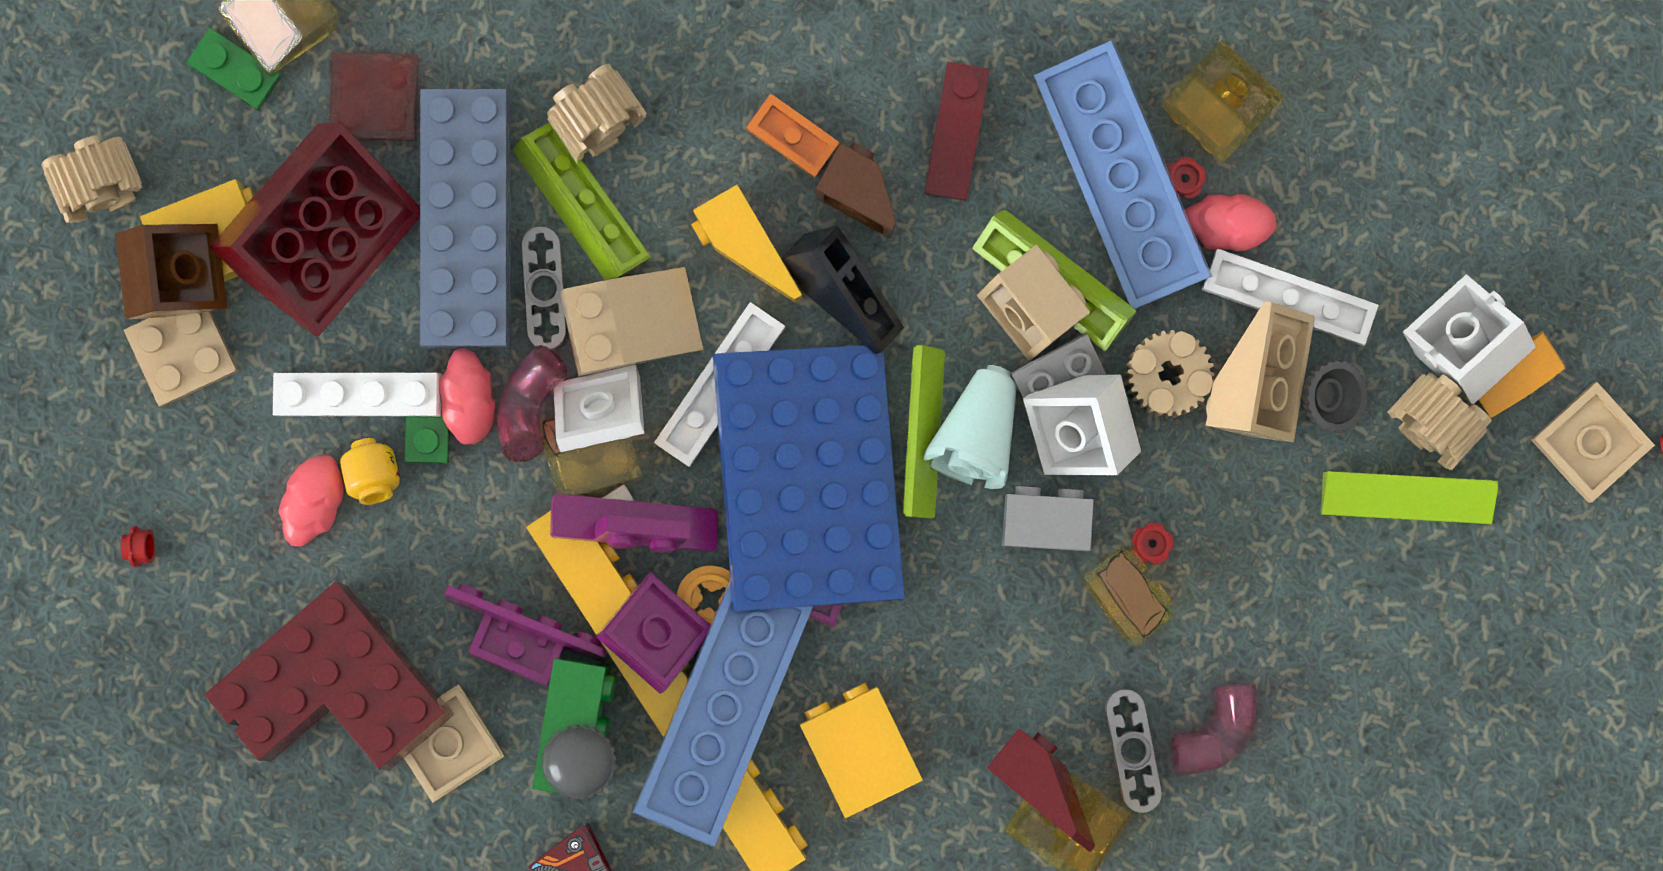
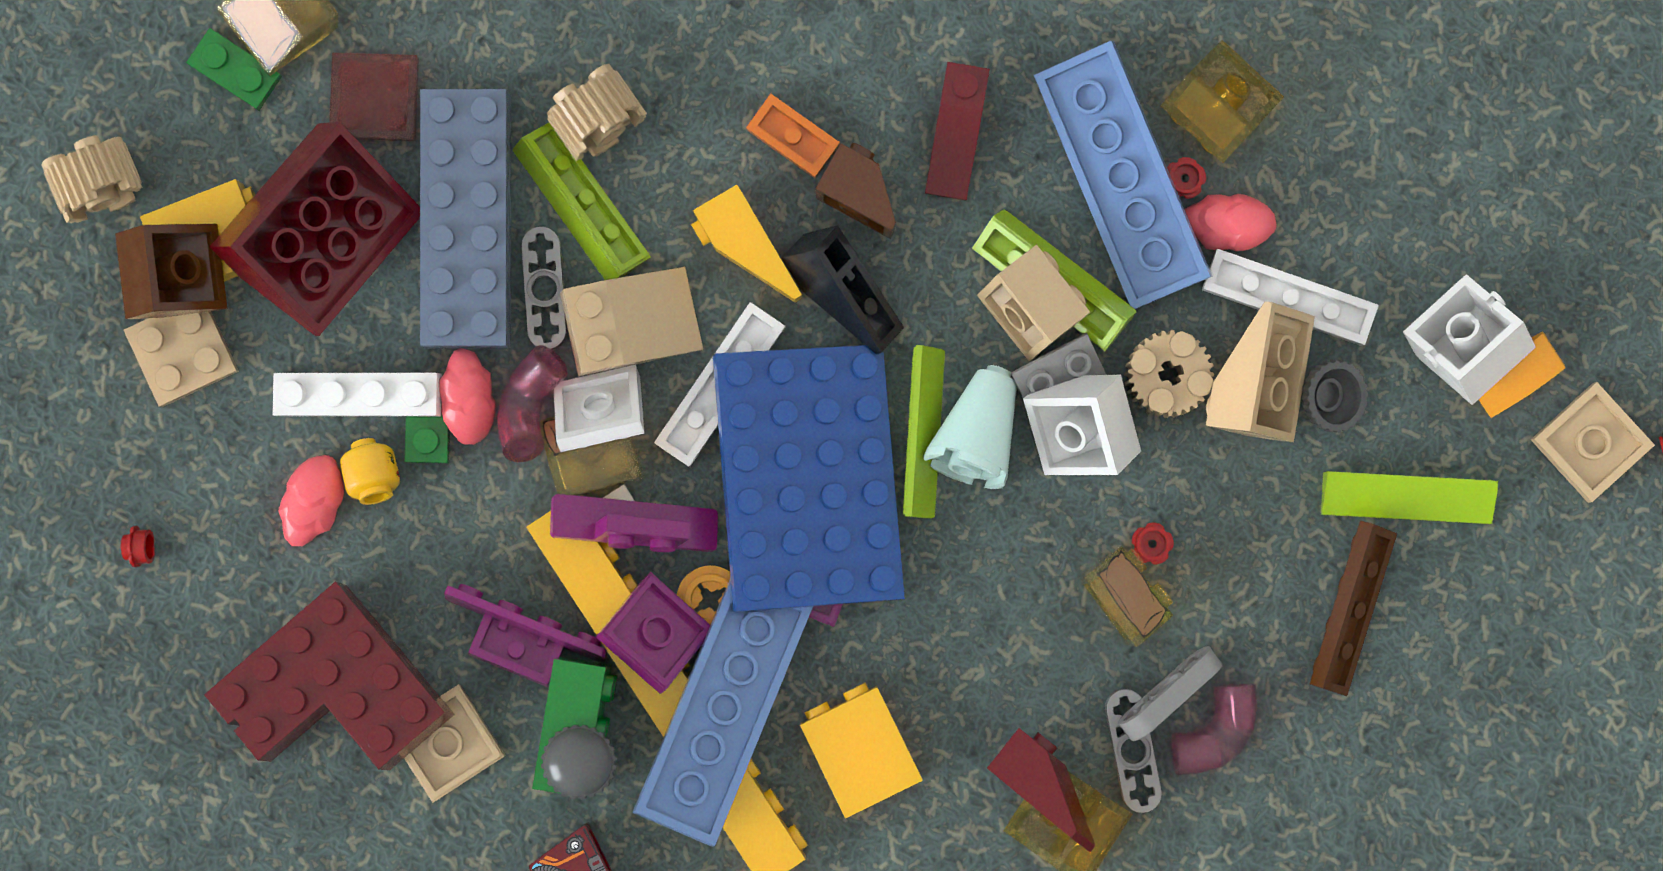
(1047, 521): light grey brick -> none
(1170, 693): none -> light grey beam
(1353, 608): none -> reddish brown plate
(1439, 419): tan brick -> none

